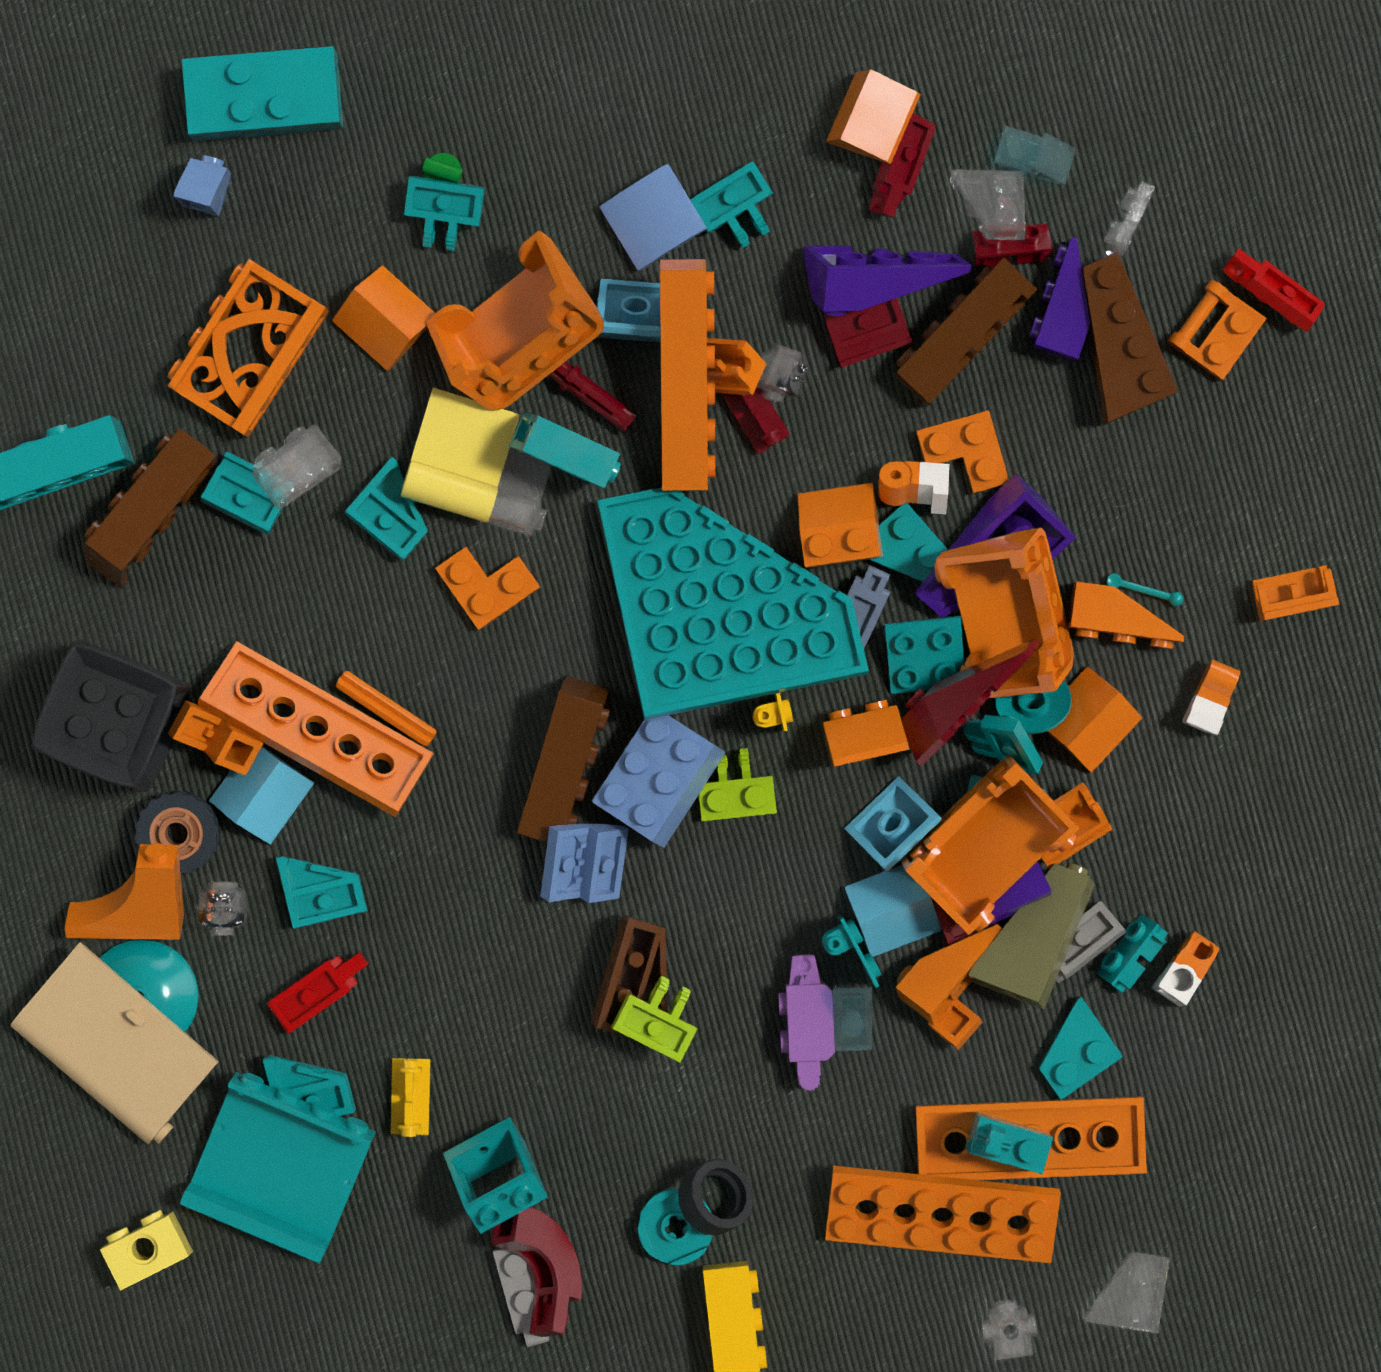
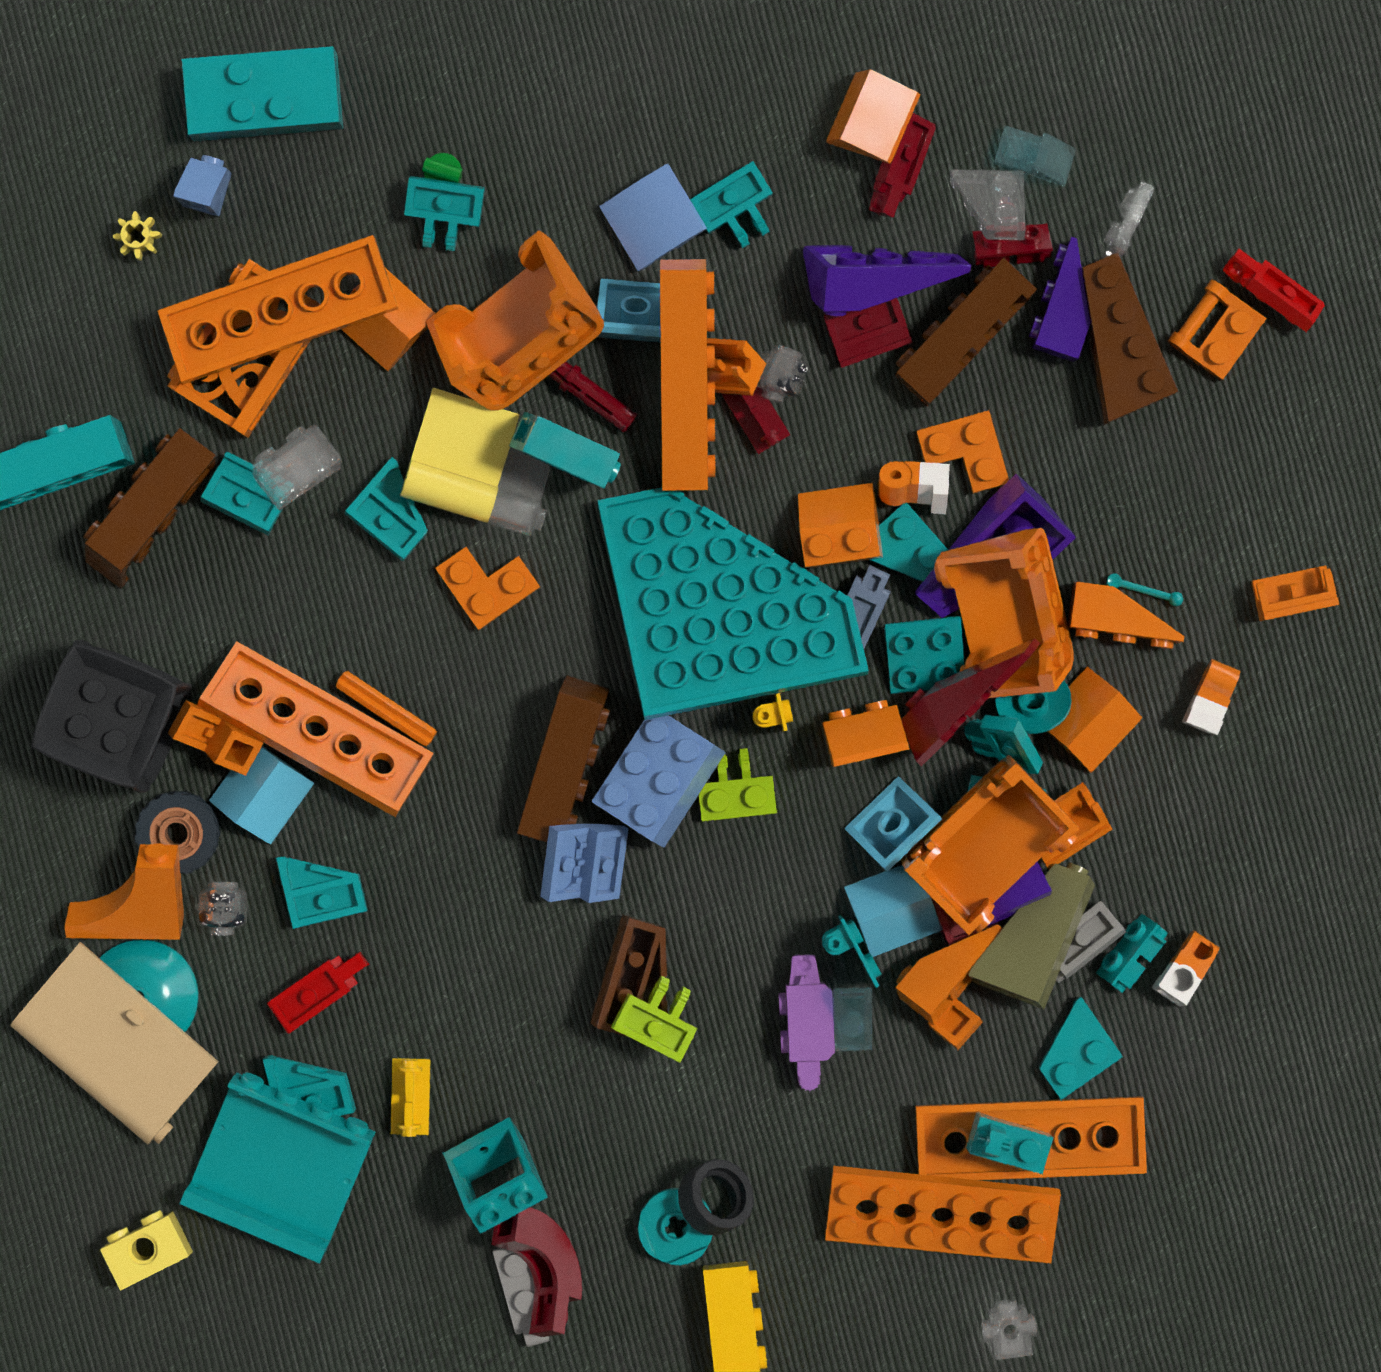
(138, 225): none -> light yellow gear
(258, 292): none -> orange plate
(1133, 1294): clear wing -> none

